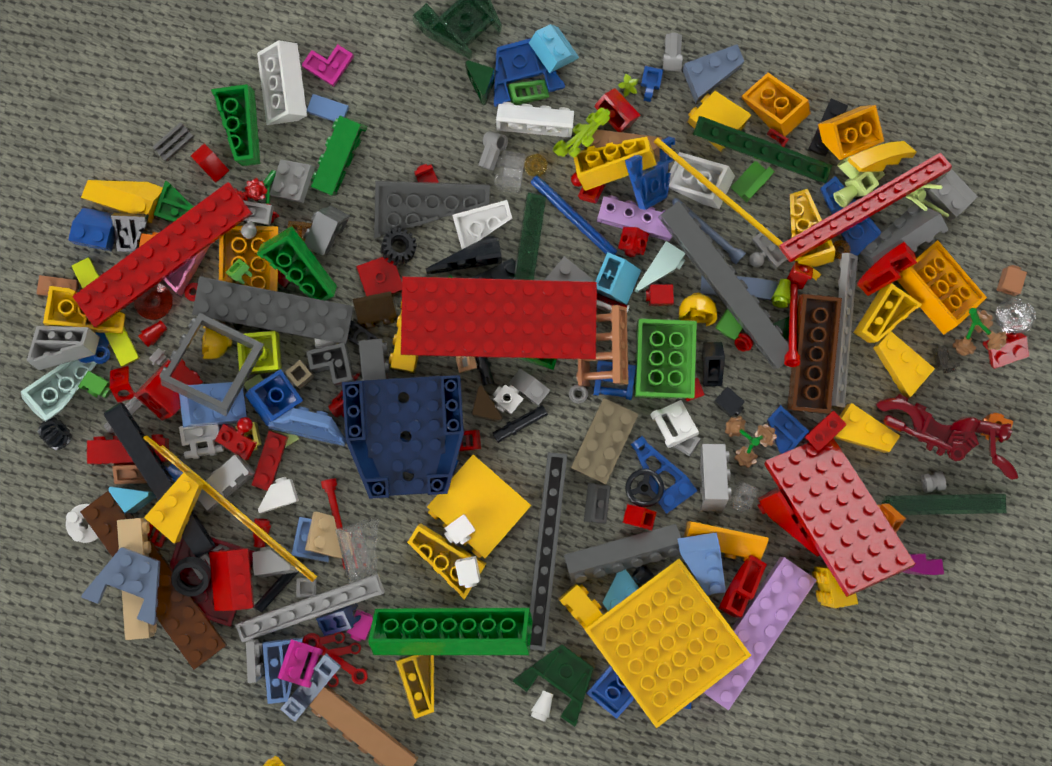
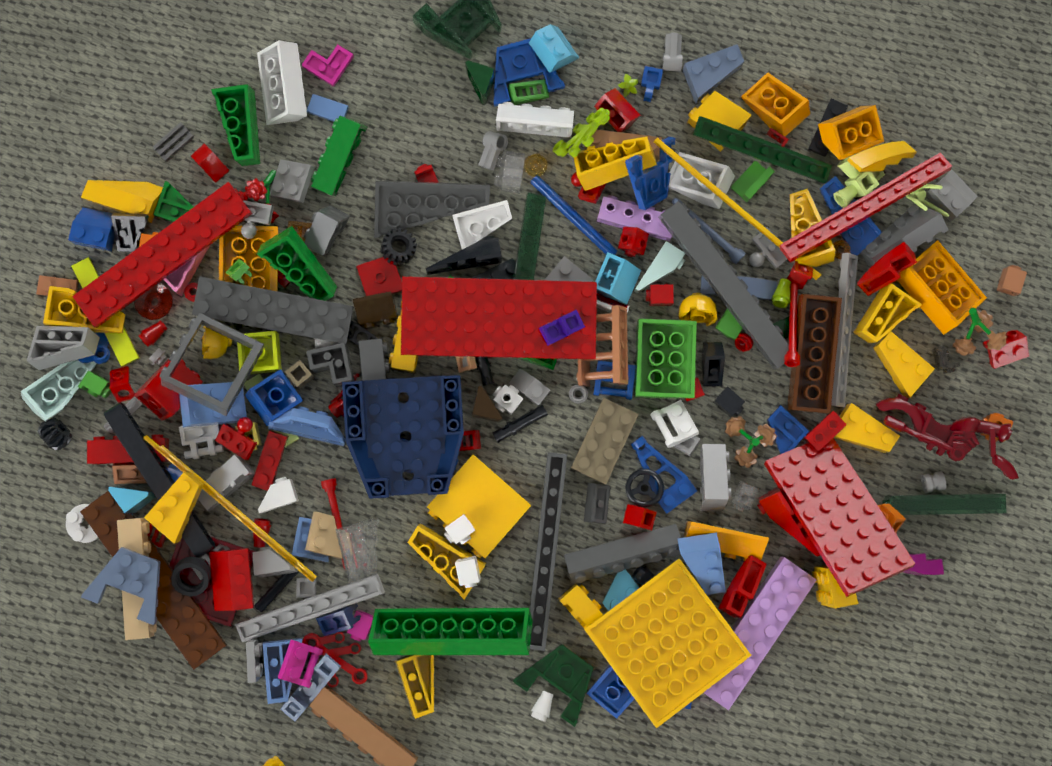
(562, 327): none -> dark purple slope
(1011, 324): clear plate -> none

